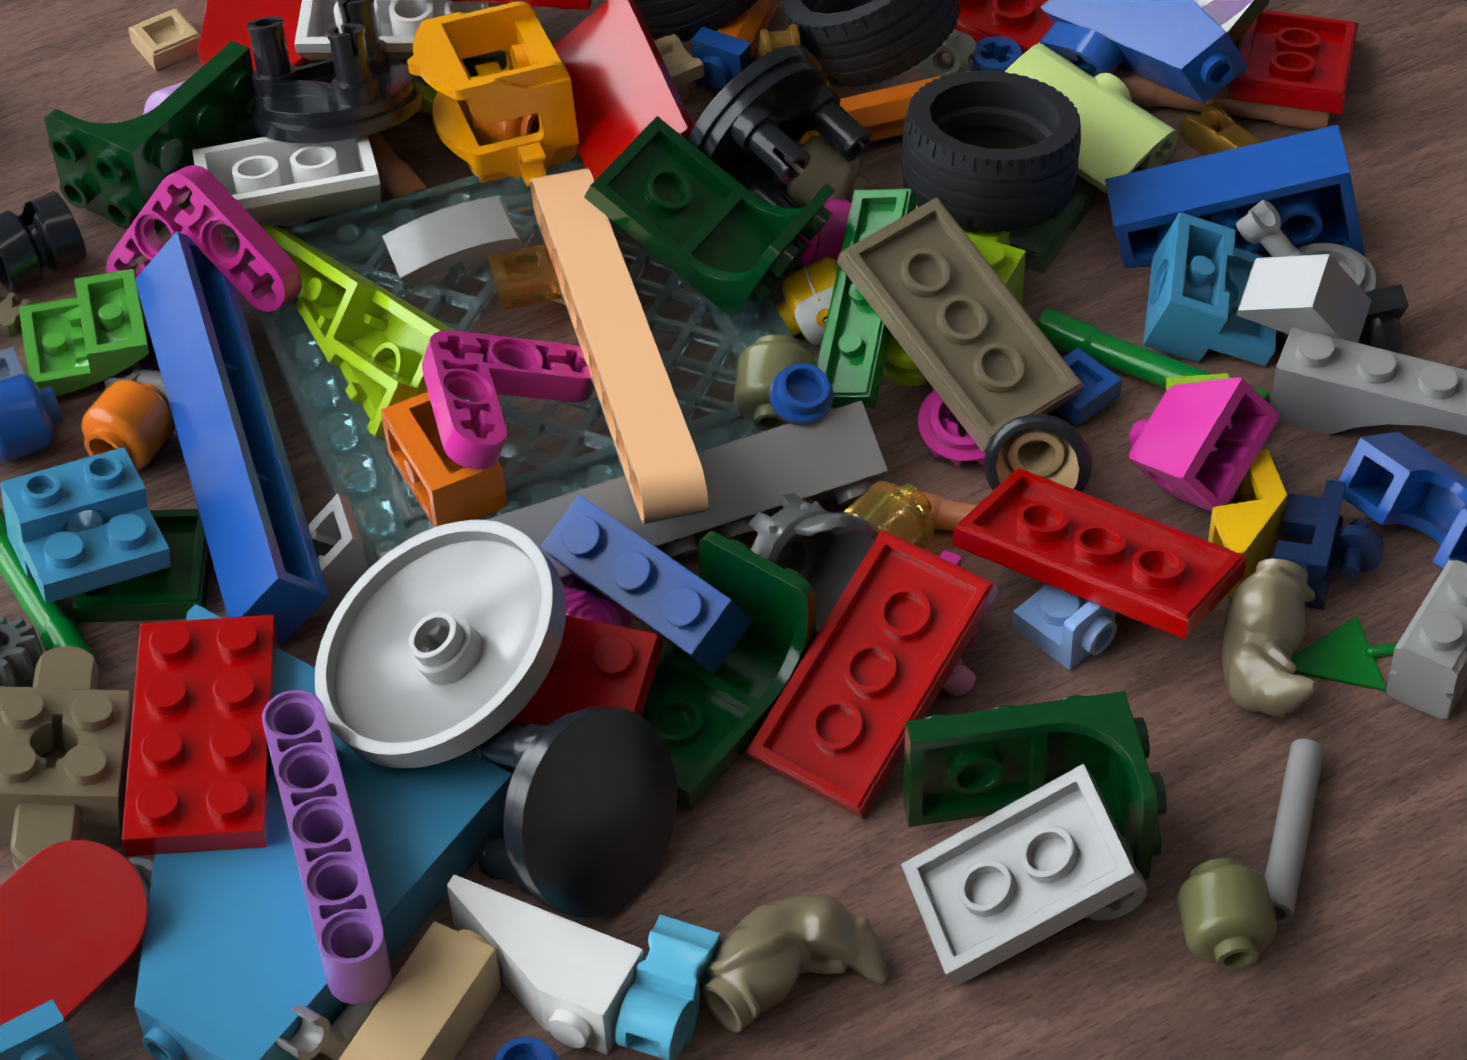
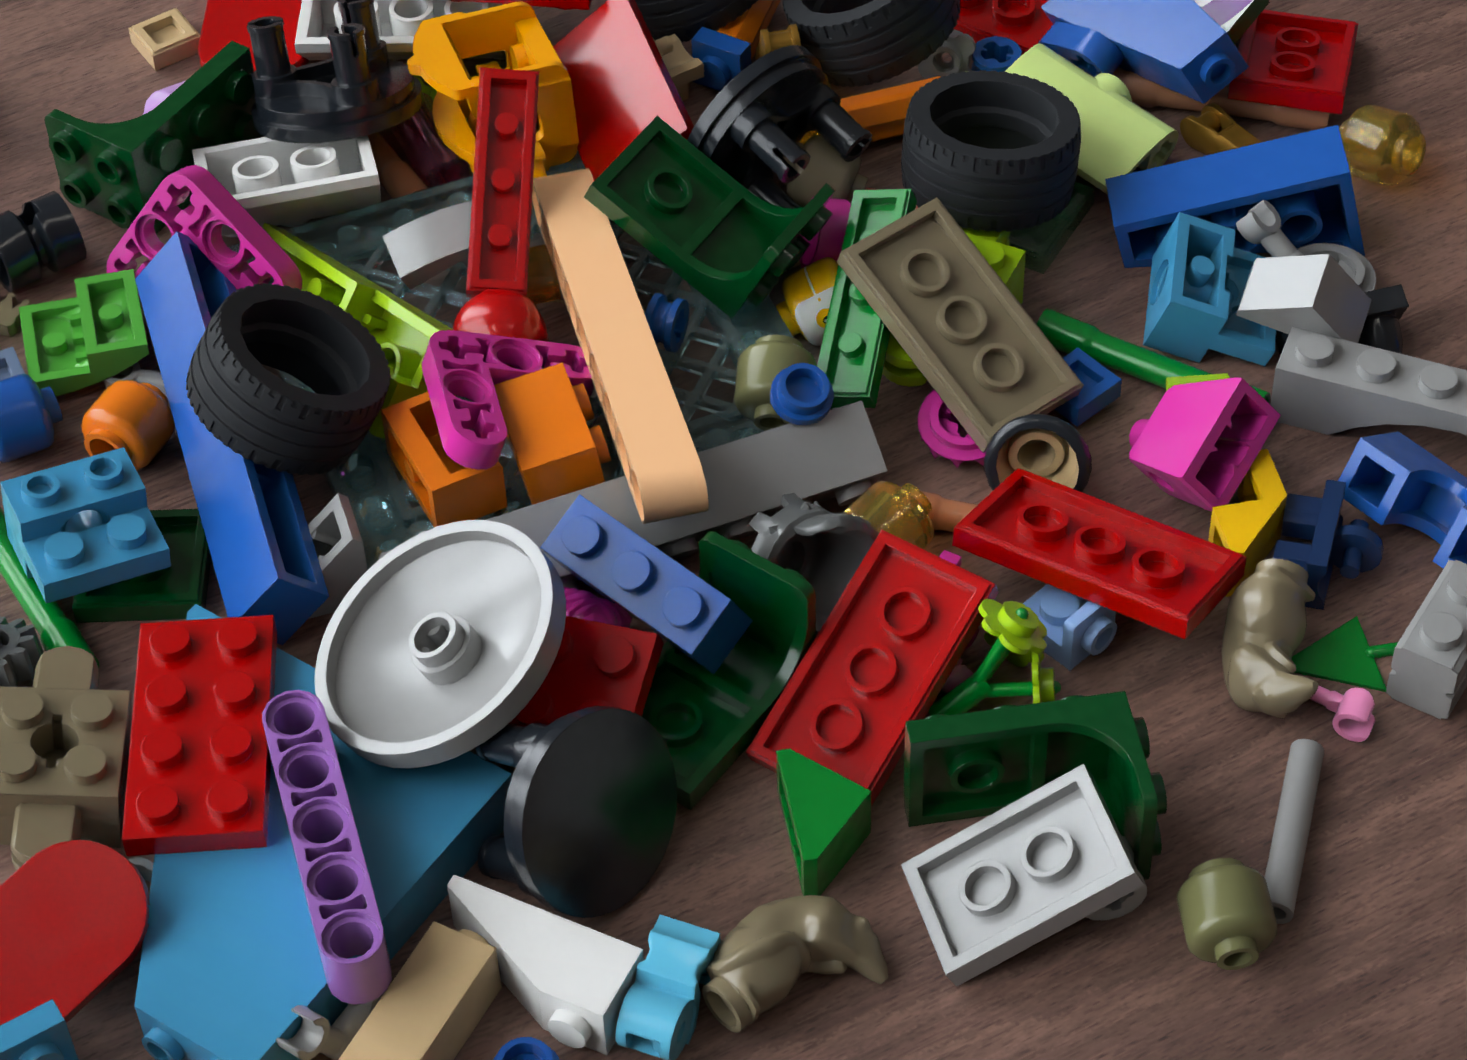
(264, 414): none -> black tyre
(426, 151): none -> clear pink axle
(502, 181): none -> red tile
(502, 314): none -> red hair
(551, 433): none -> orange brick
(668, 320): none -> blue bush
(823, 818): none -> green slope
(1014, 636): none -> plant
(1352, 710): none -> bright pink hand
(1382, 144): none -> clear yellow head

